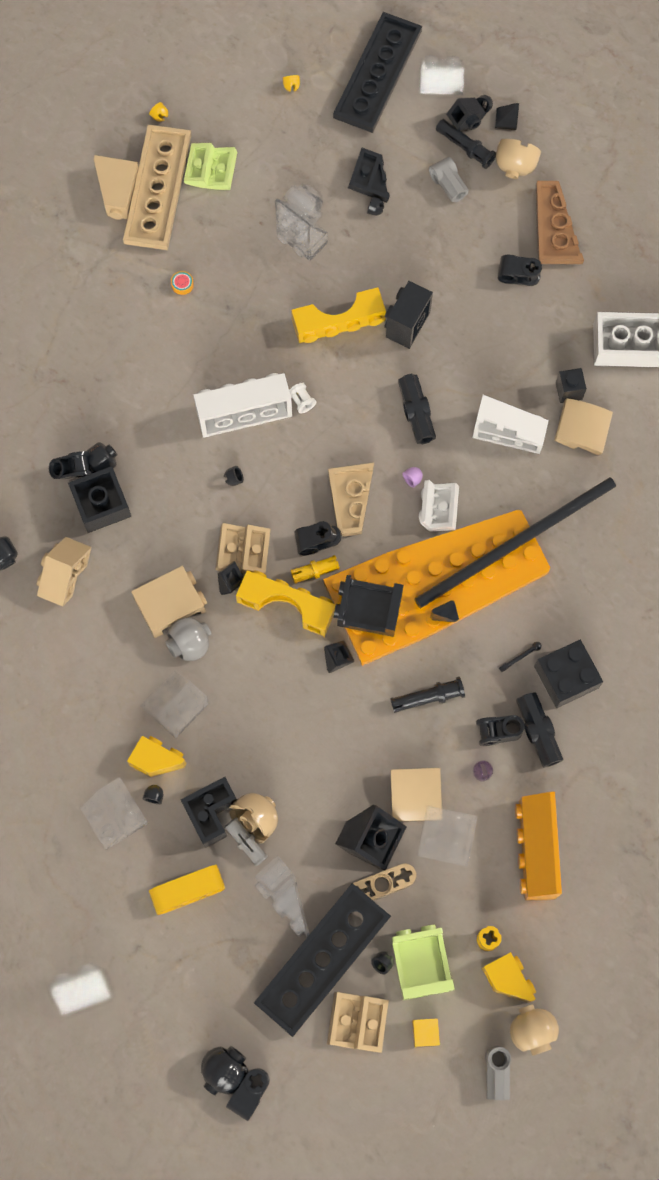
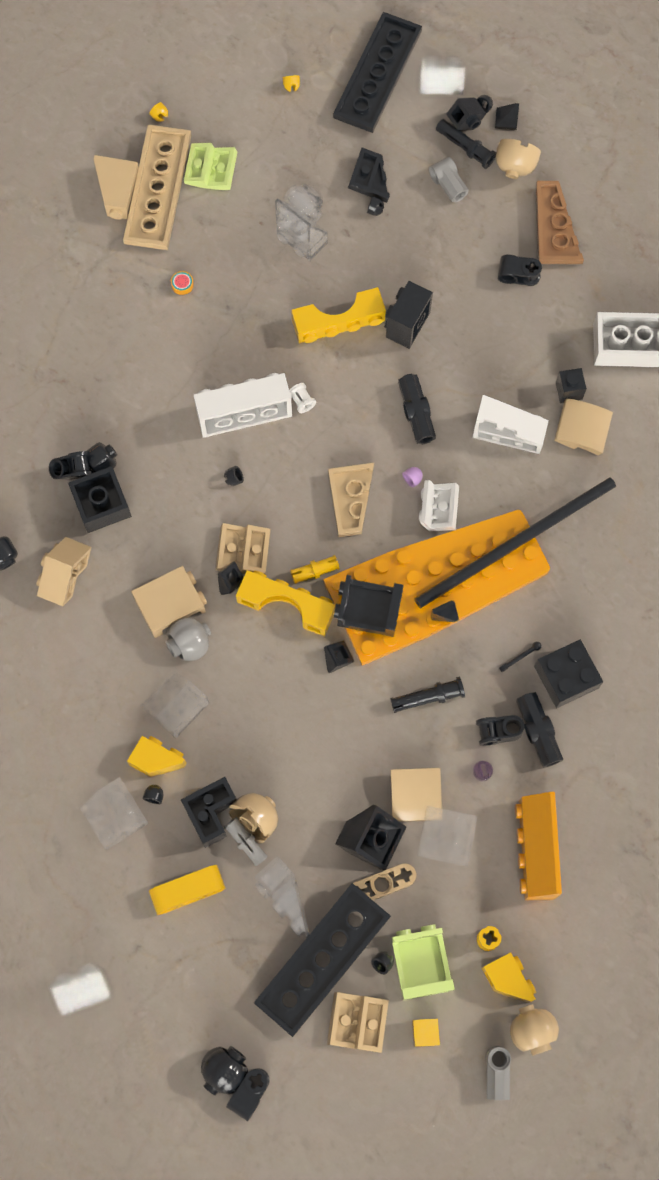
(316, 538): black piece -> none

